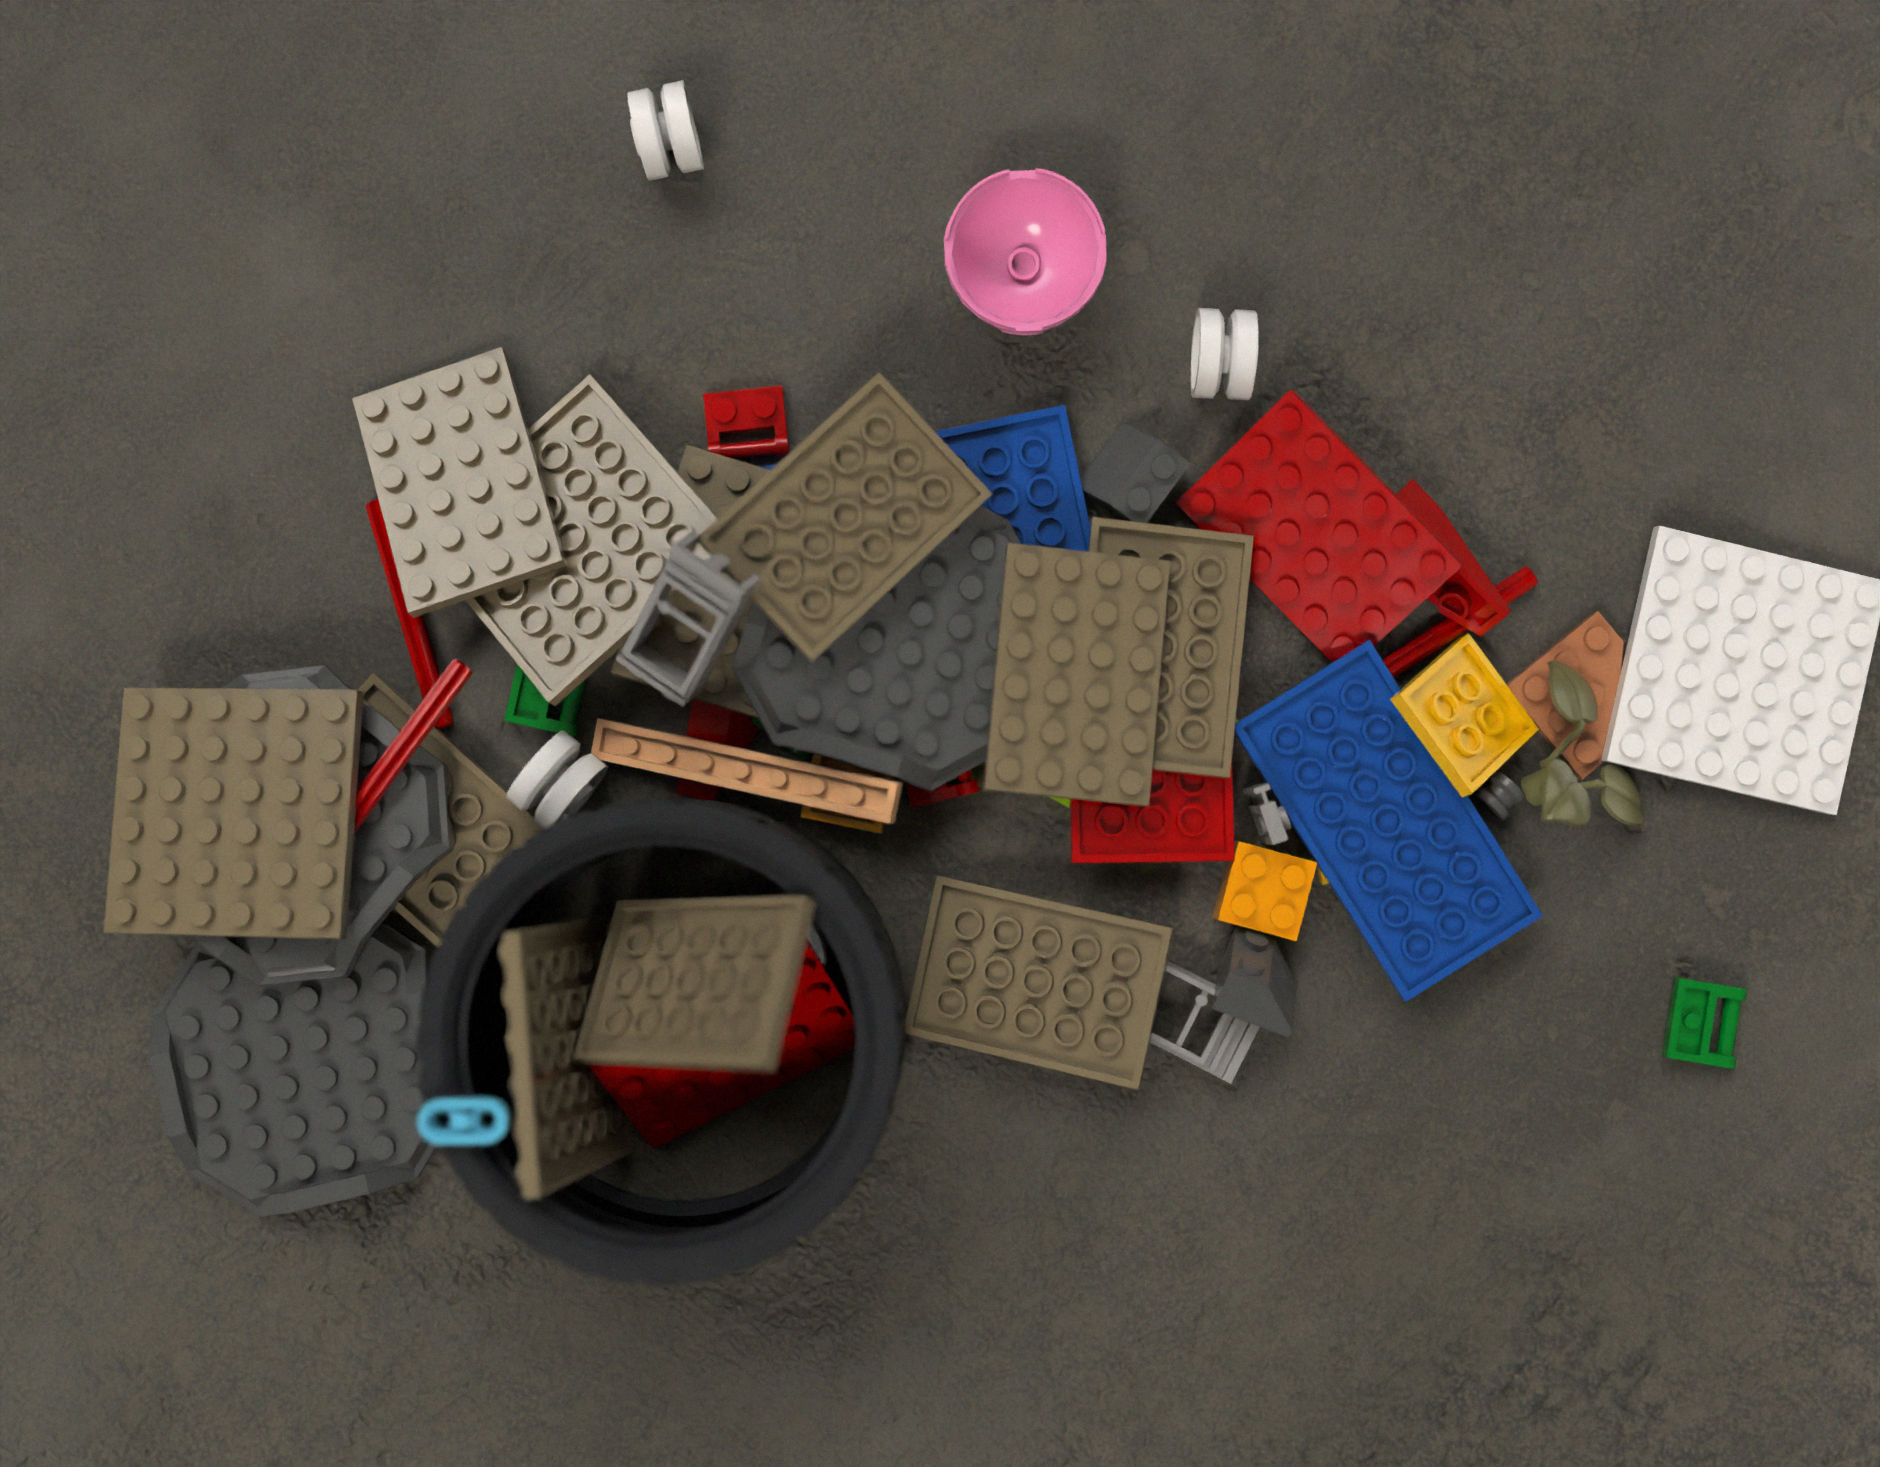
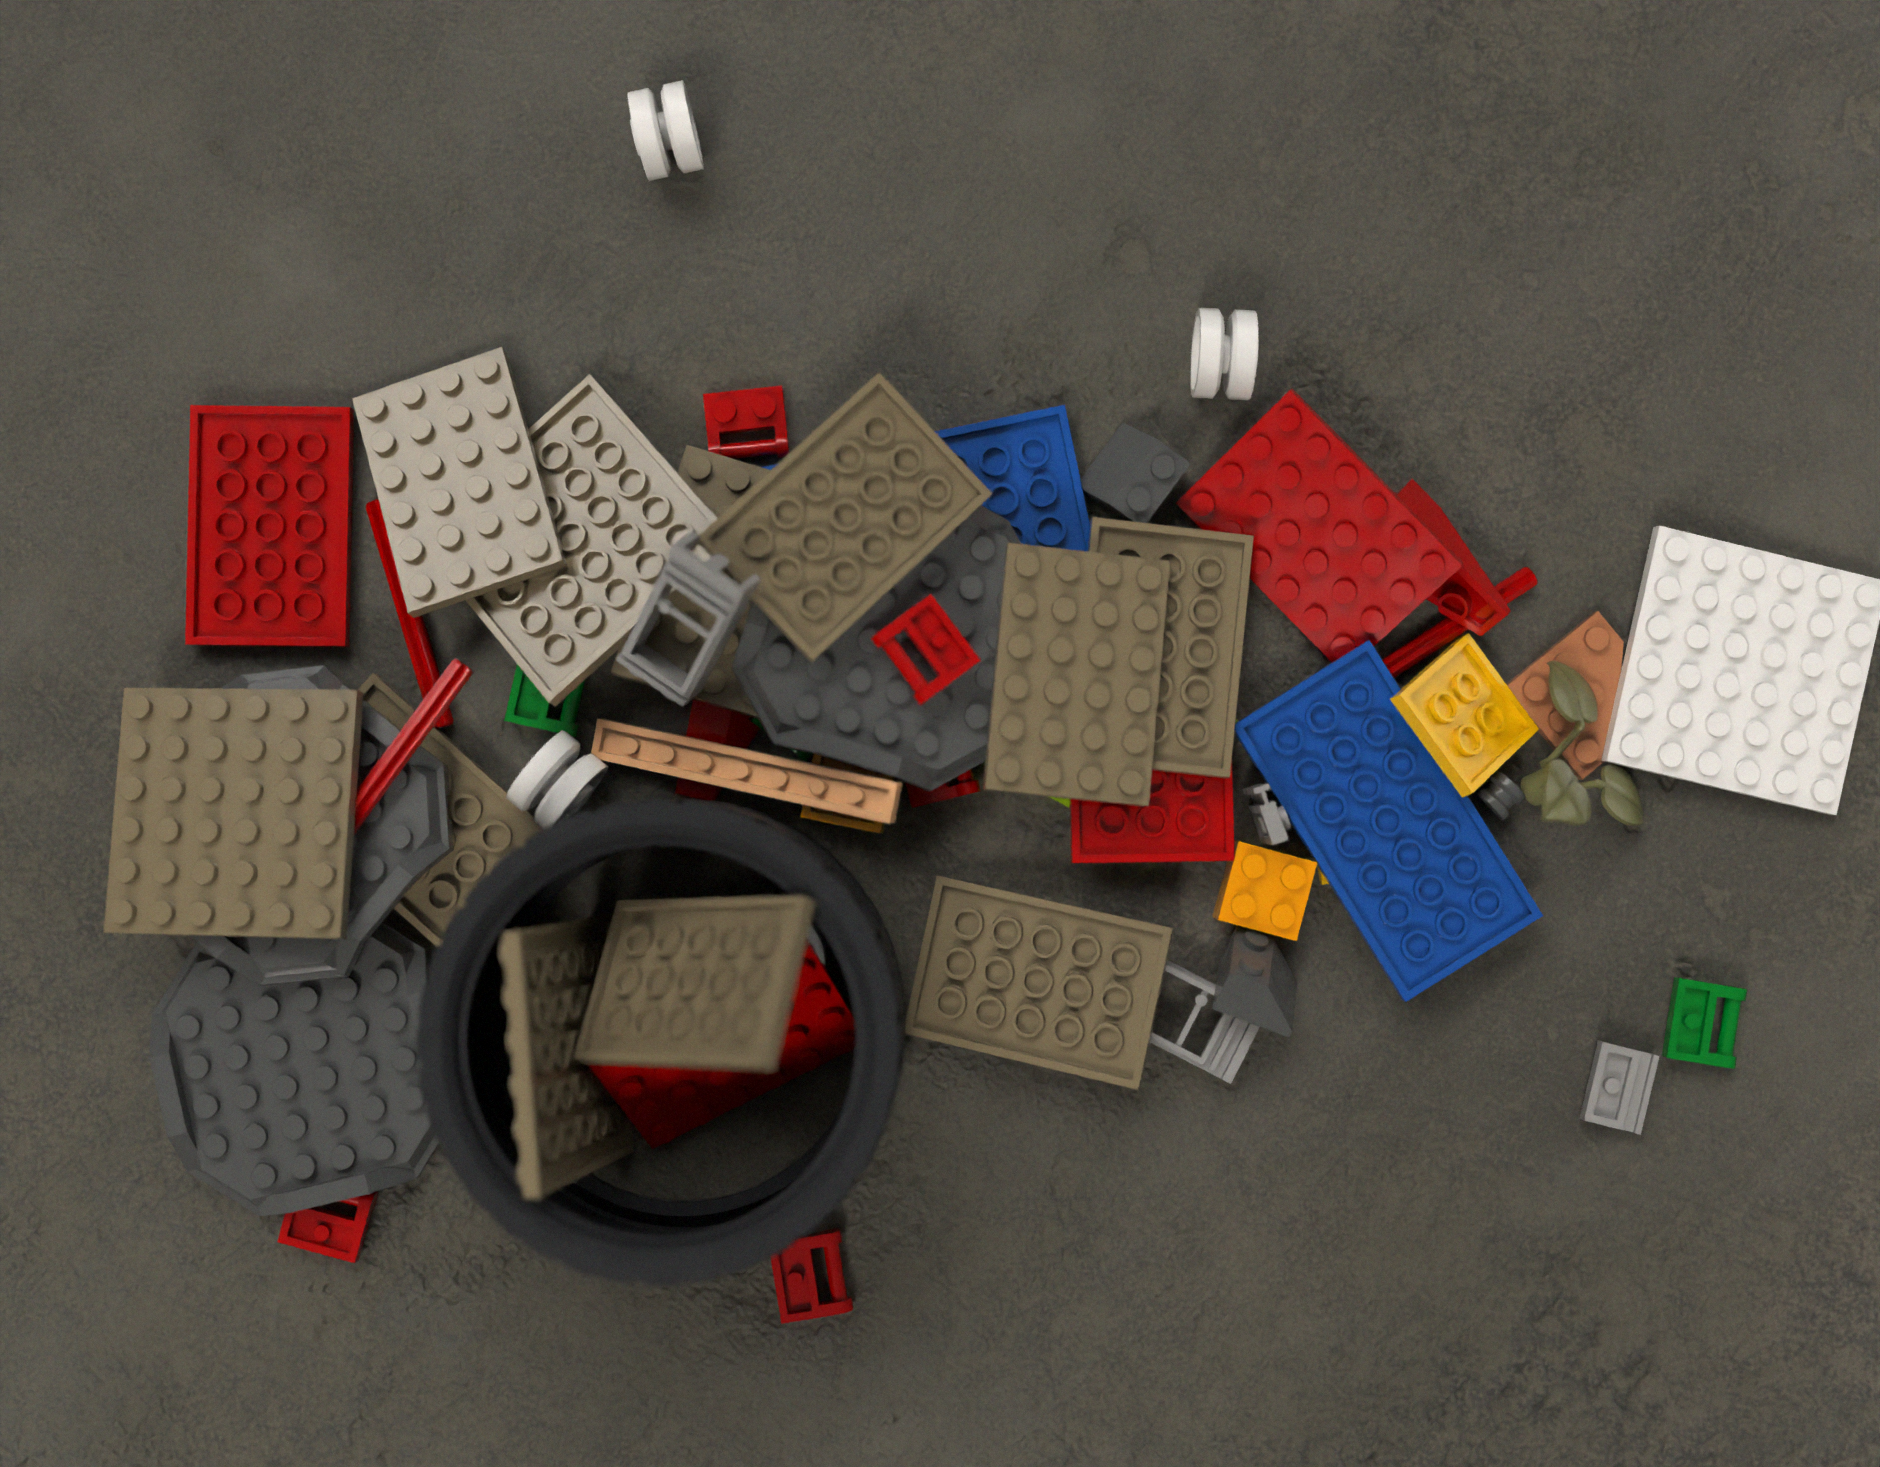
(269, 526): none -> red plate
(330, 1231): none -> red plate
(466, 1120): medium azure plate -> none
(797, 1281): none -> red plate
(937, 642): none -> red plate
(1025, 250): bright pink rock -> none
(1619, 1087): none -> light grey plate

